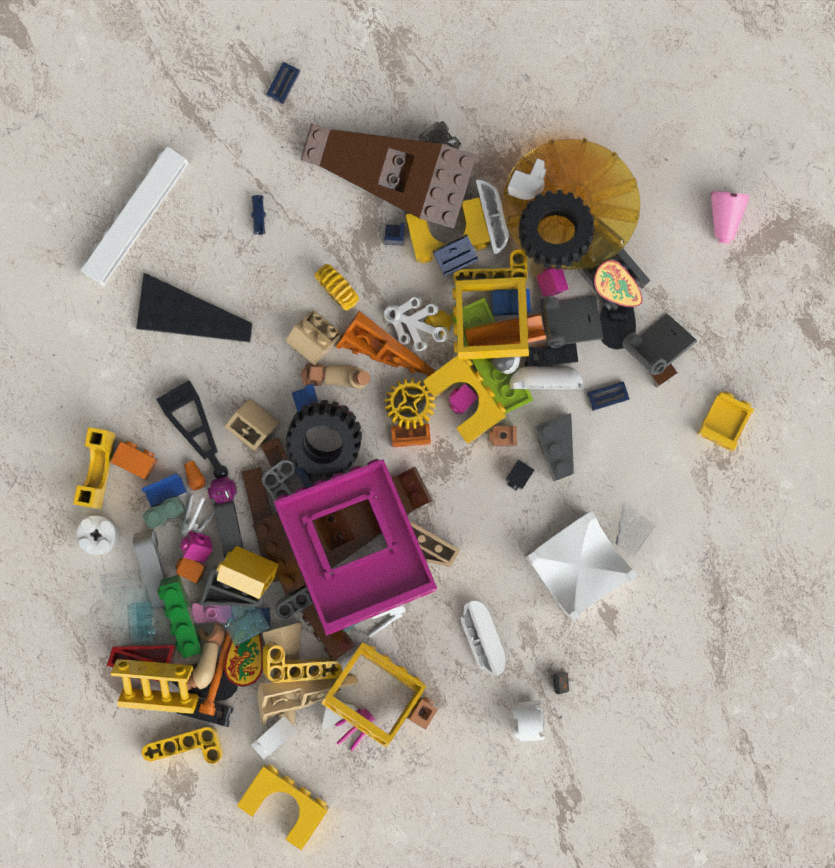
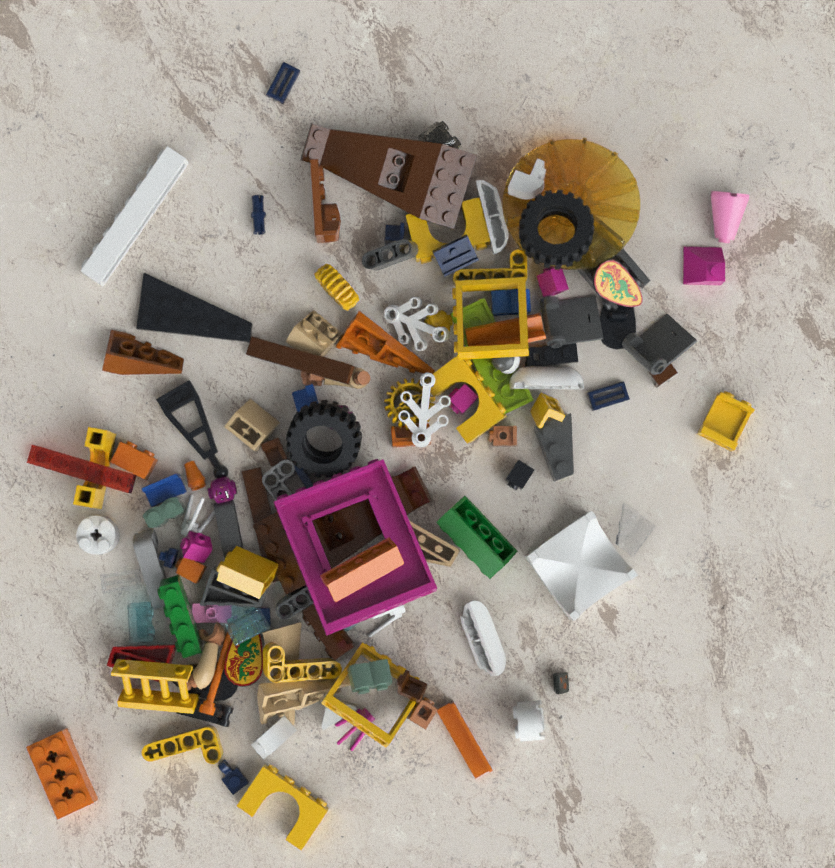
(56, 785): none -> orange brick
(81, 469): none -> clear red plate
(132, 357): none -> dark orange wedge
(169, 557): none -> dark blue plate
(234, 778): none -> dark blue plate
(300, 360): none -> reddish brown tile
(325, 228): none -> dark orange plate
(362, 569): none -> panel
(370, 676): none -> sand green brick
(398, 254): none -> dark grey beam
(410, 687): none -> reddish brown bracket
(424, 414): none -> white plant
(464, 739): none -> orange panel
(477, 537): none -> green brick
(545, 407): none -> yellow panel
(703, 266): none -> dark pink slope

